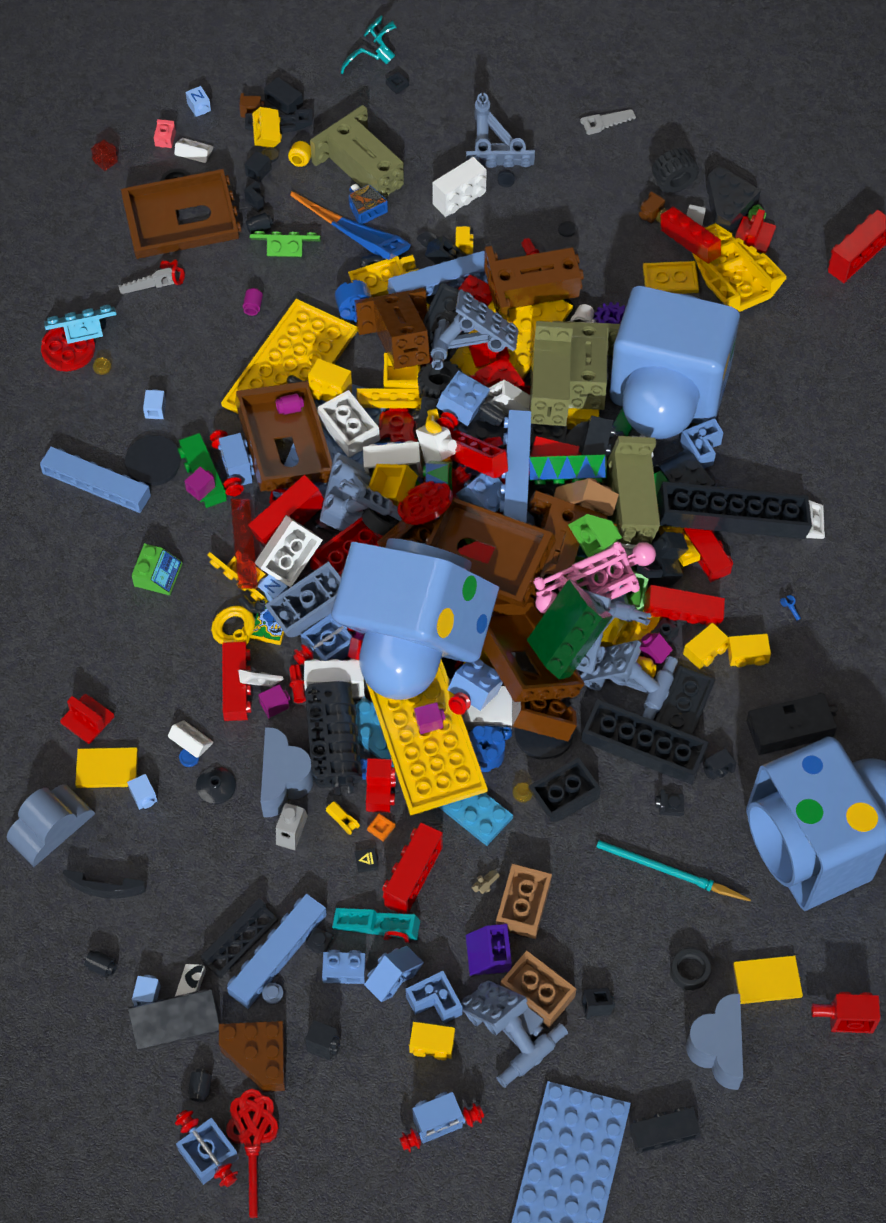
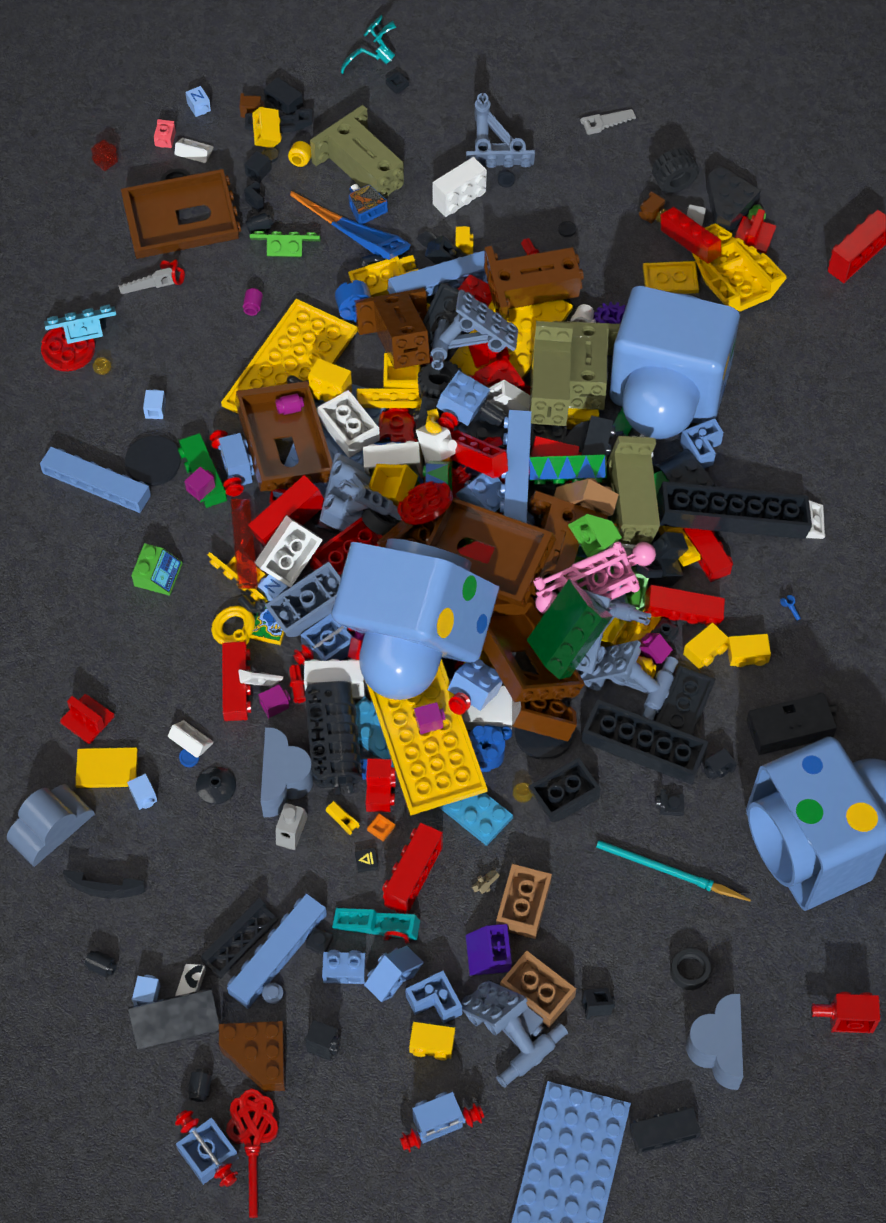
(767, 979): yellow tile -> none

